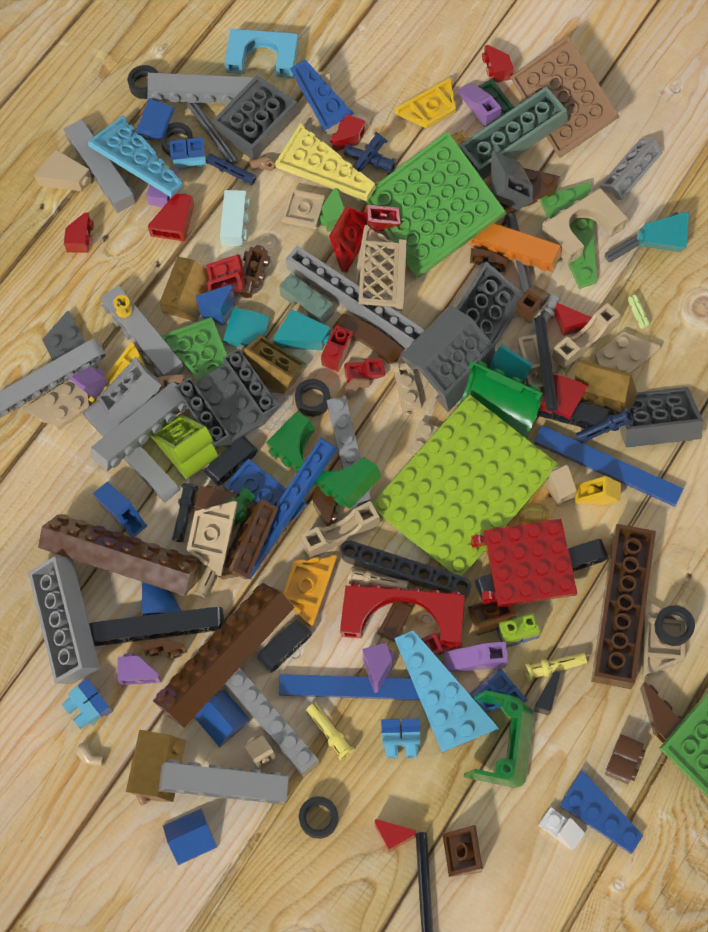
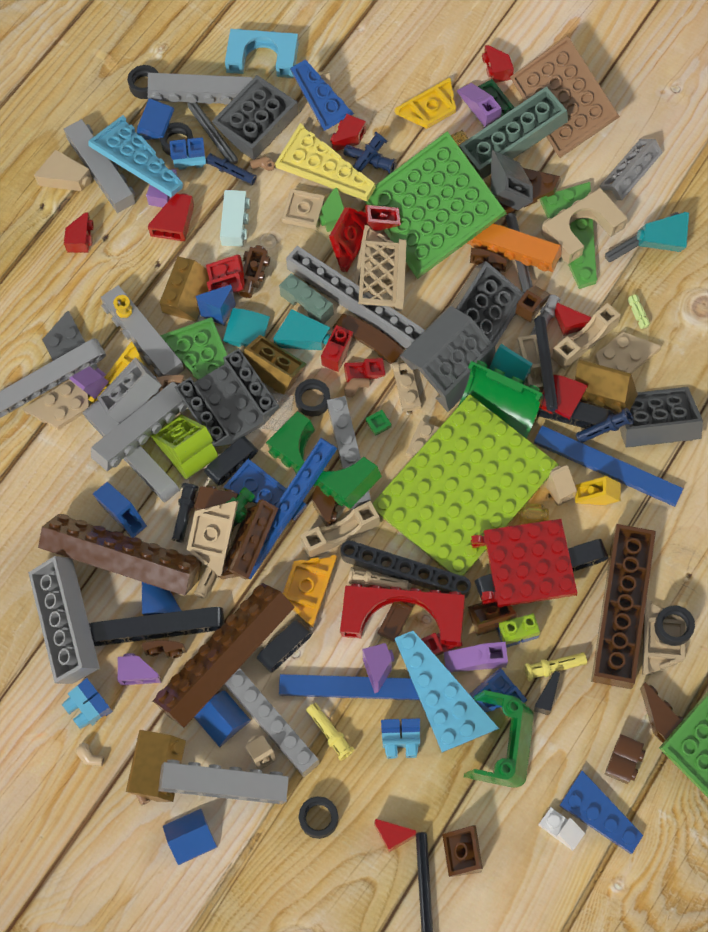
(378, 422): none -> green plate

